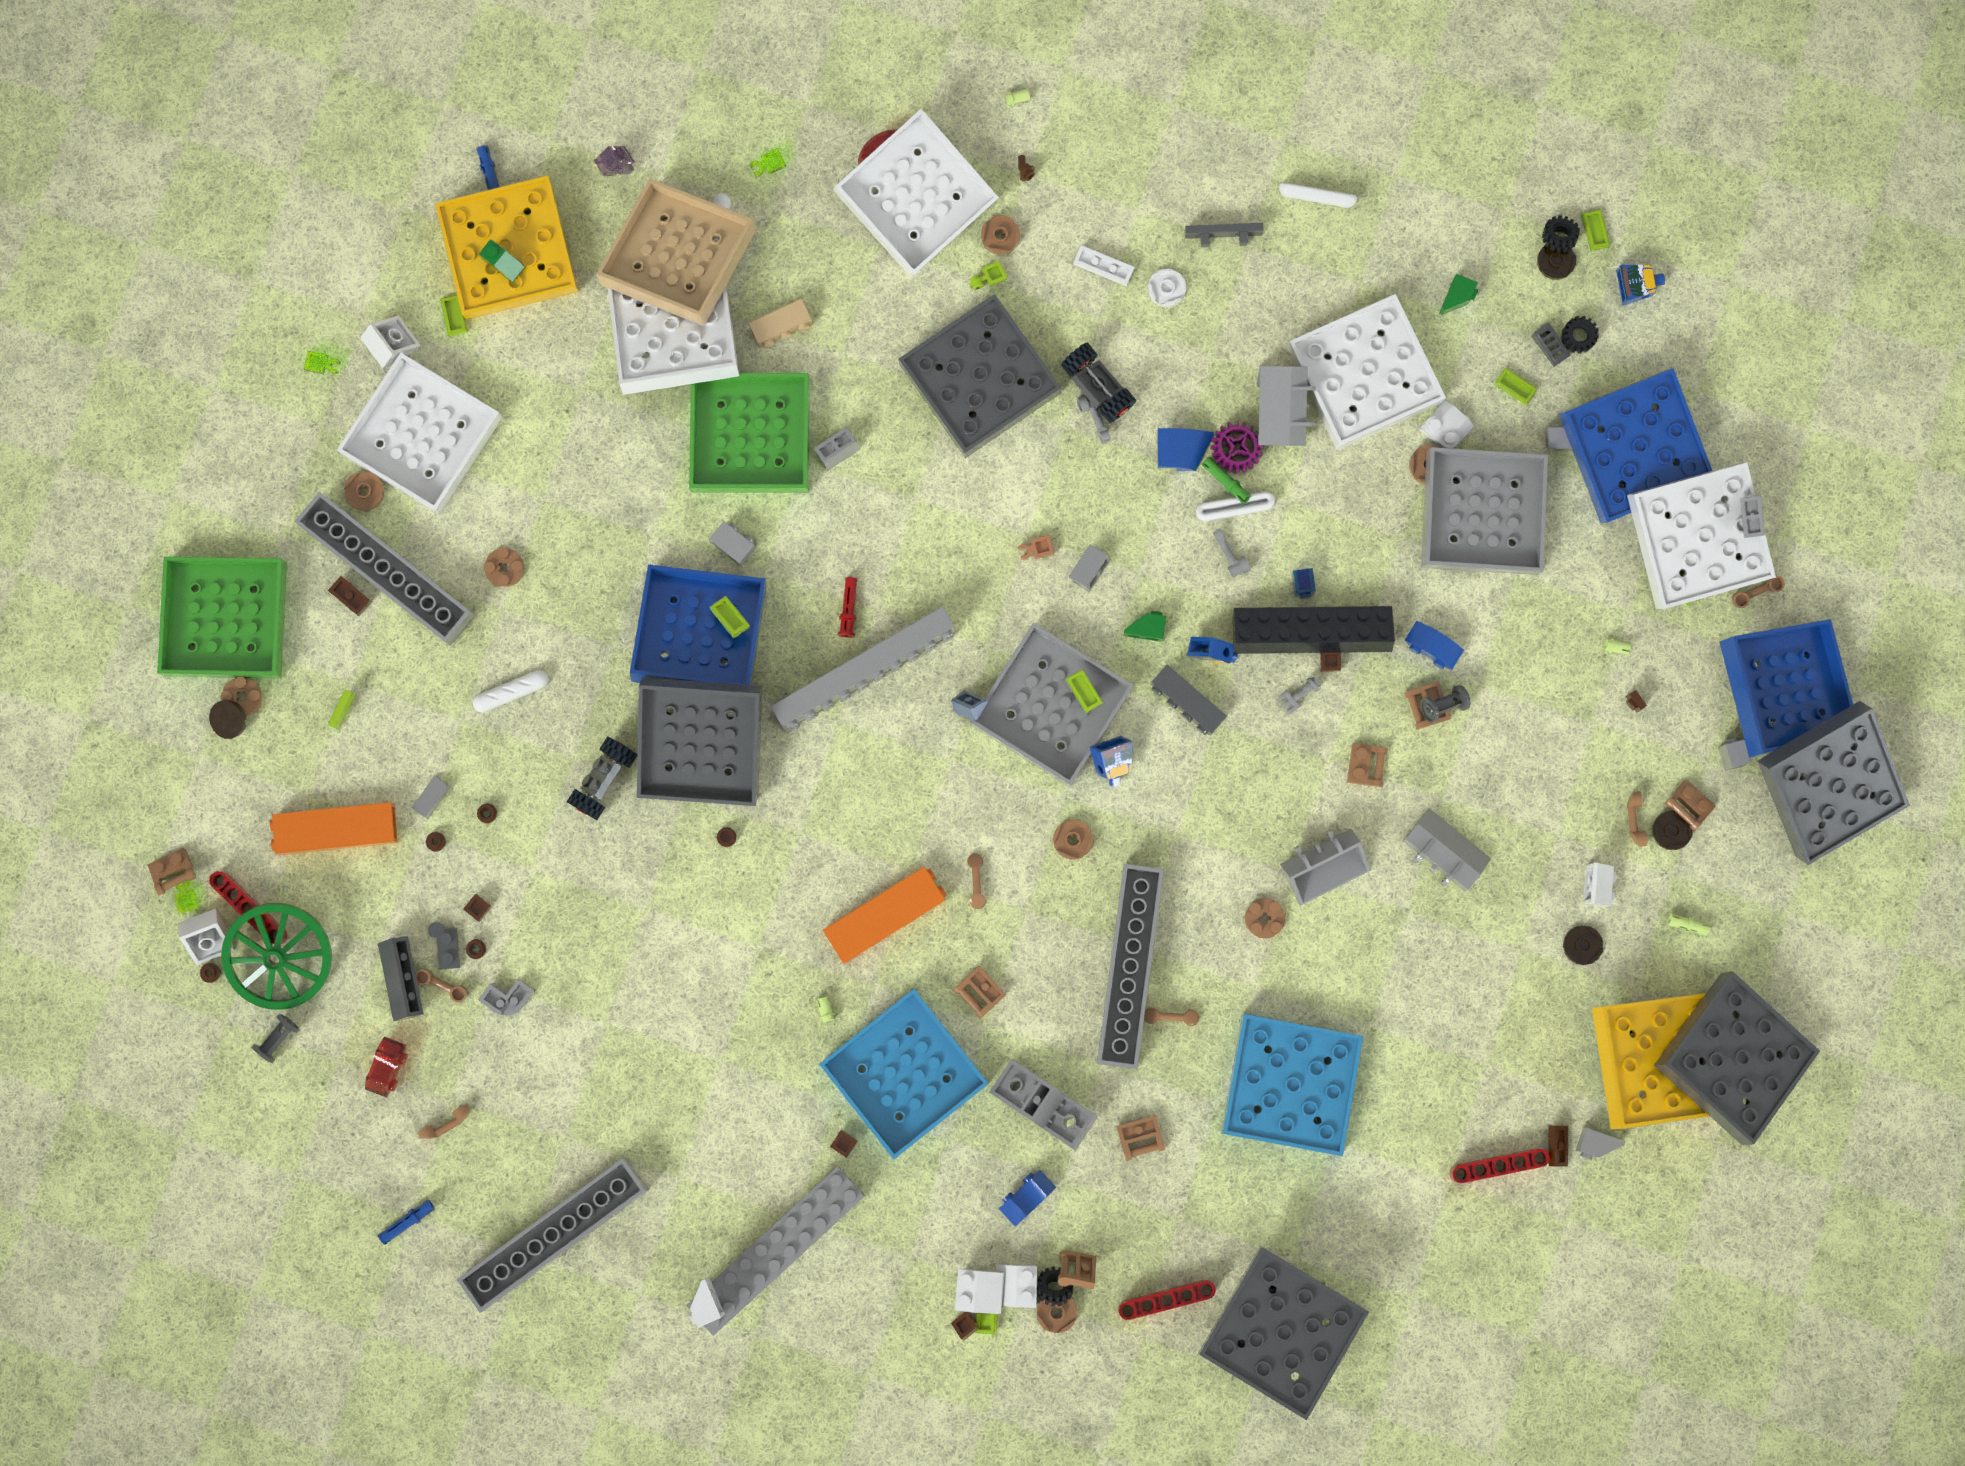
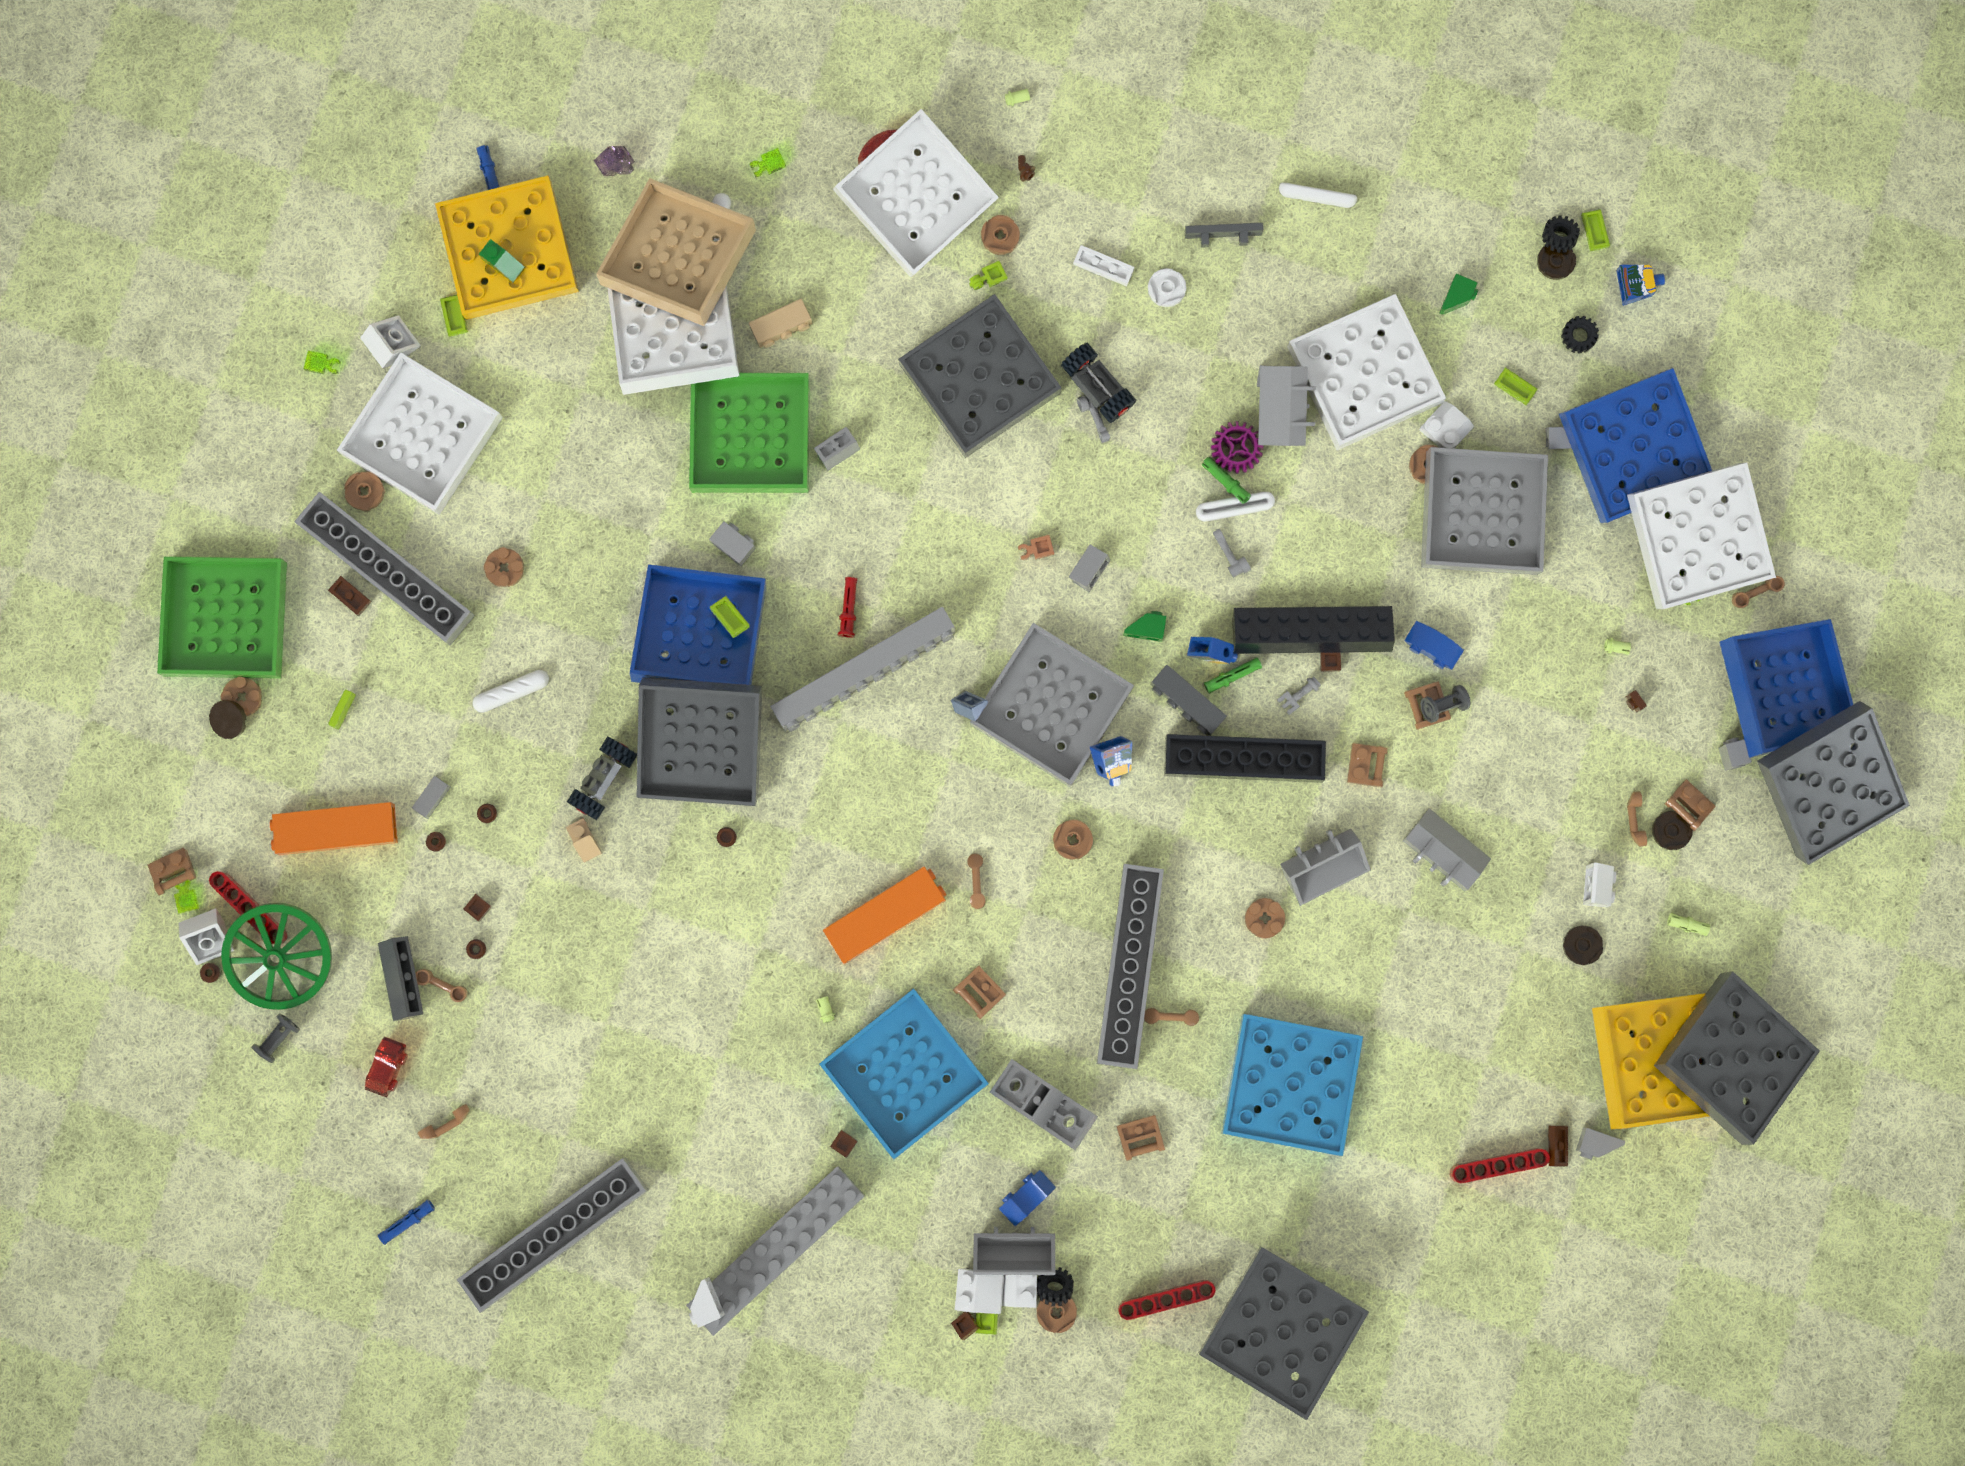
(446, 946): dark grey hinge -> none
(507, 1003): light grey plate -> none
(583, 840): none -> tan slope
(1014, 1253): none -> light grey piece
(1084, 690): lime tile -> none
(1084, 1269): medium nougat plate -> none
(1181, 448): blue slope -> none
(1225, 679): none -> bright green pin
(1245, 758): none -> black brick
(1303, 583): clear blue brick -> none
(1536, 336): dark grey slope -> none
(1752, 516): light grey hinge -> none

